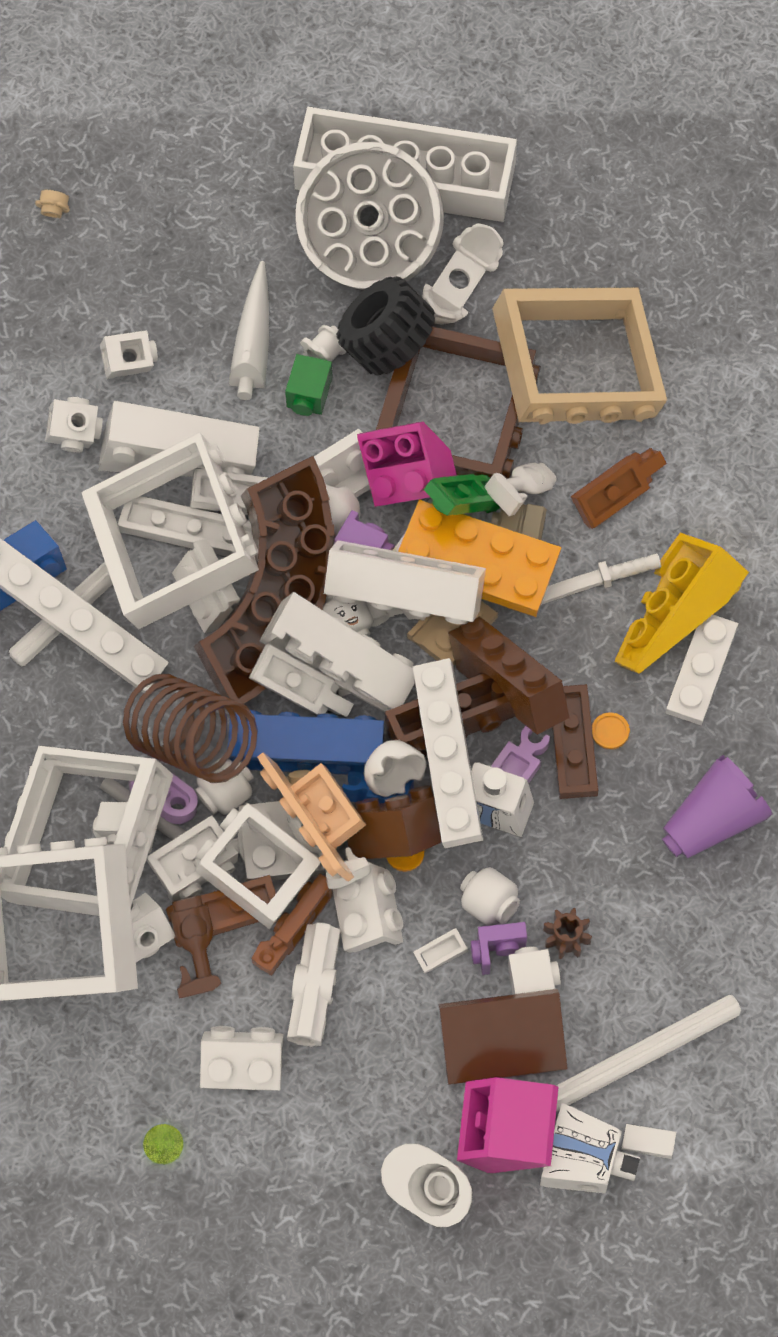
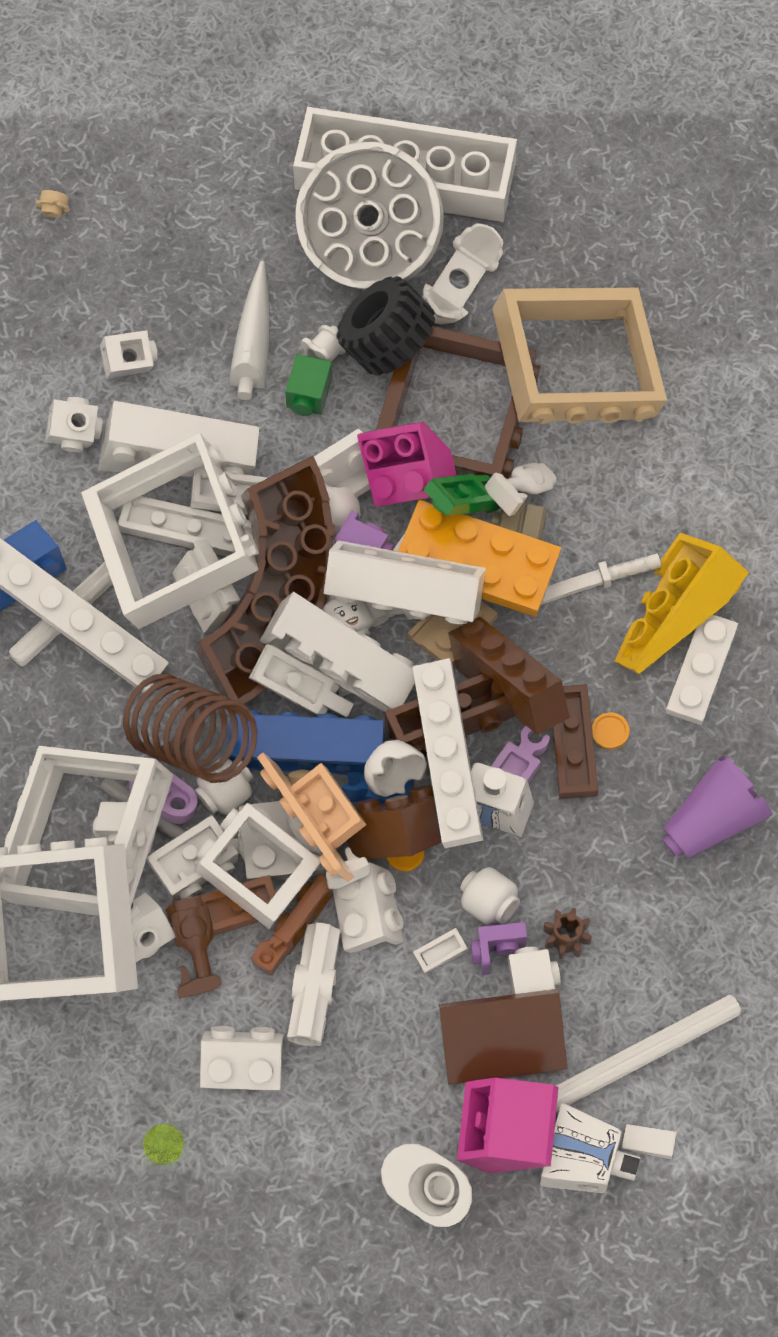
(617, 487): dark orange hinge -> none

